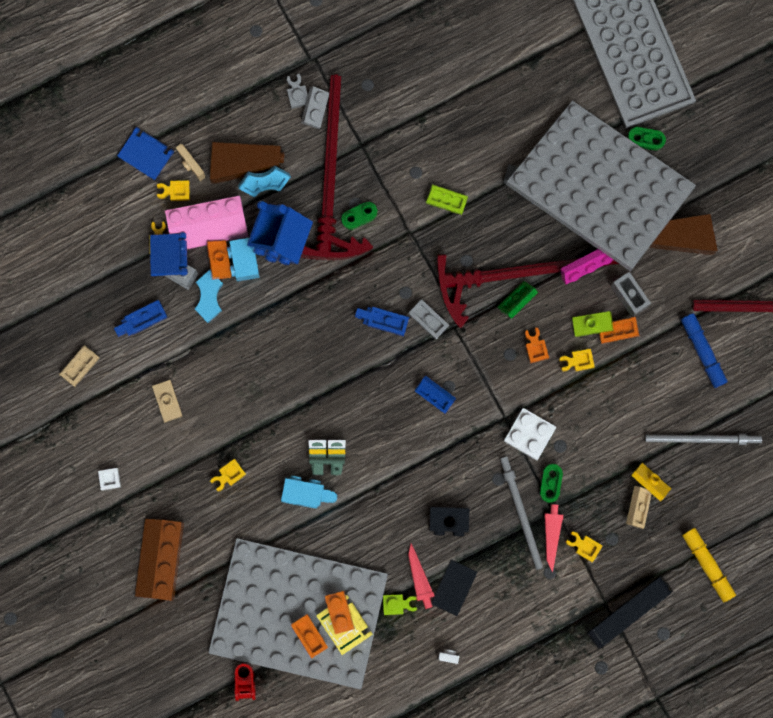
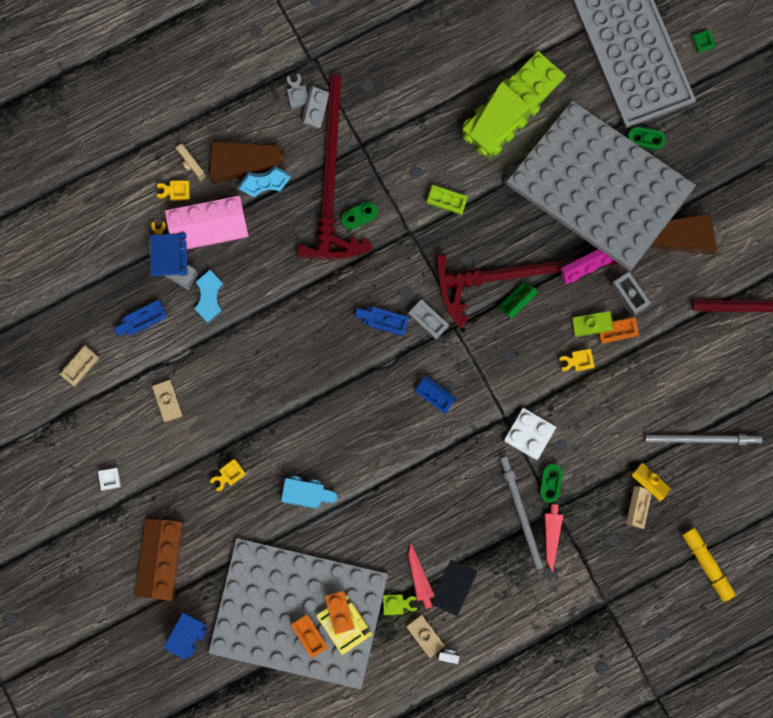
(145, 154): blue piece -> none
(185, 635): none -> blue slope
(218, 259): orange plate -> none
(244, 260): medium azure brick -> none
(244, 683): red piece -> none
(279, 233): blue container -> none
(335, 458): sand green hips -> none
(425, 636): none -> tan plate
(460, 516): black brick -> none
(511, 106): none -> lime wedge
(536, 349): orange plate -> none
(586, 548): yellow plate -> none
(629, 612): black beam -> none
(703, 41): none -> green tile
(704, 350): blue piece -> none

